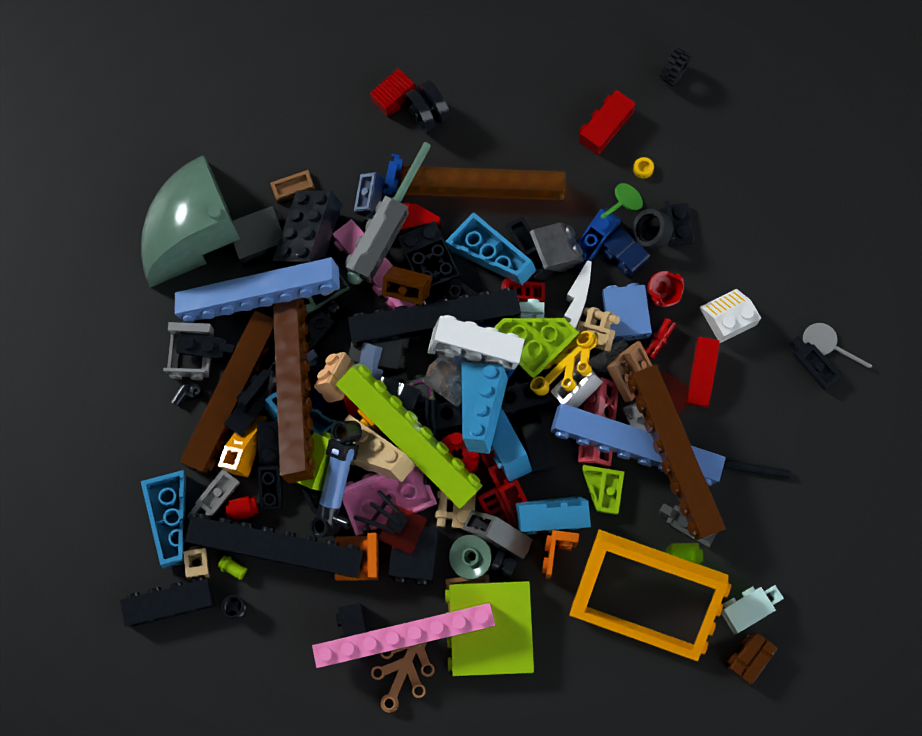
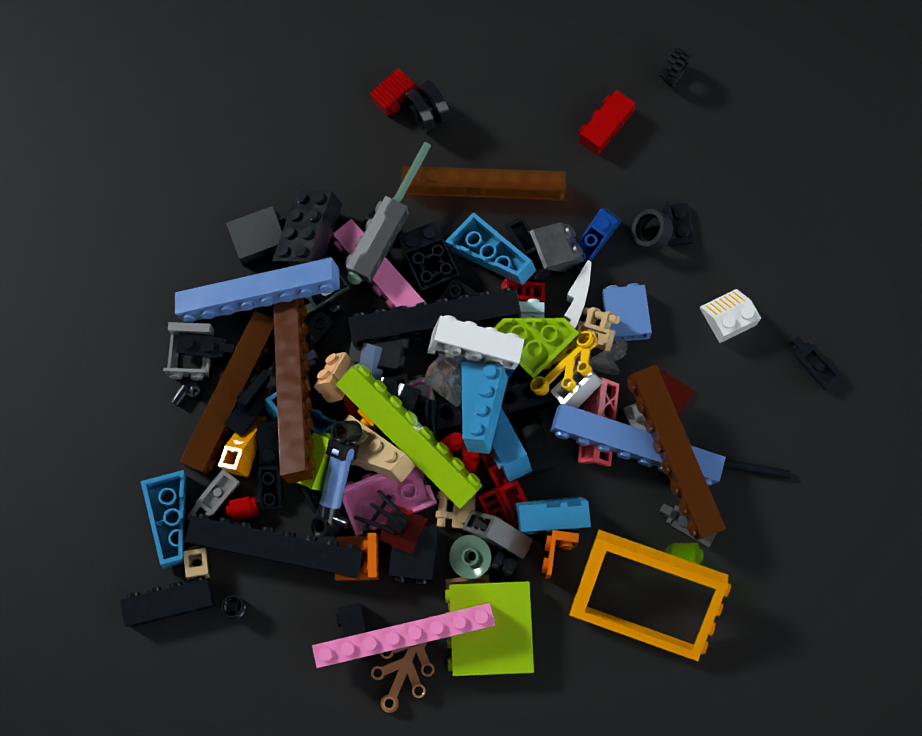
(185, 223): sand green brick -> none
(232, 567): lime pin -> none
(287, 187): medium nougat tile -> none
(368, 192): sand blue slope -> none
(393, 167): blue plate -> none
(406, 285): reddish brown brick -> none
(418, 217): red slope -> none
(604, 488): lime wing -> none
(625, 252): dark blue brick -> none
(625, 364): medium nougat slope -> none
(627, 197): bright green piece -> none
(643, 167): yellow tile -> none
(659, 338): red pin -> none
(665, 288): red cap -> none
(703, 371): red slope -> none
(750, 608): light aqua brick -> none
(751, 658): reddish brown brick -> none
(826, 339): light grey piece -> none

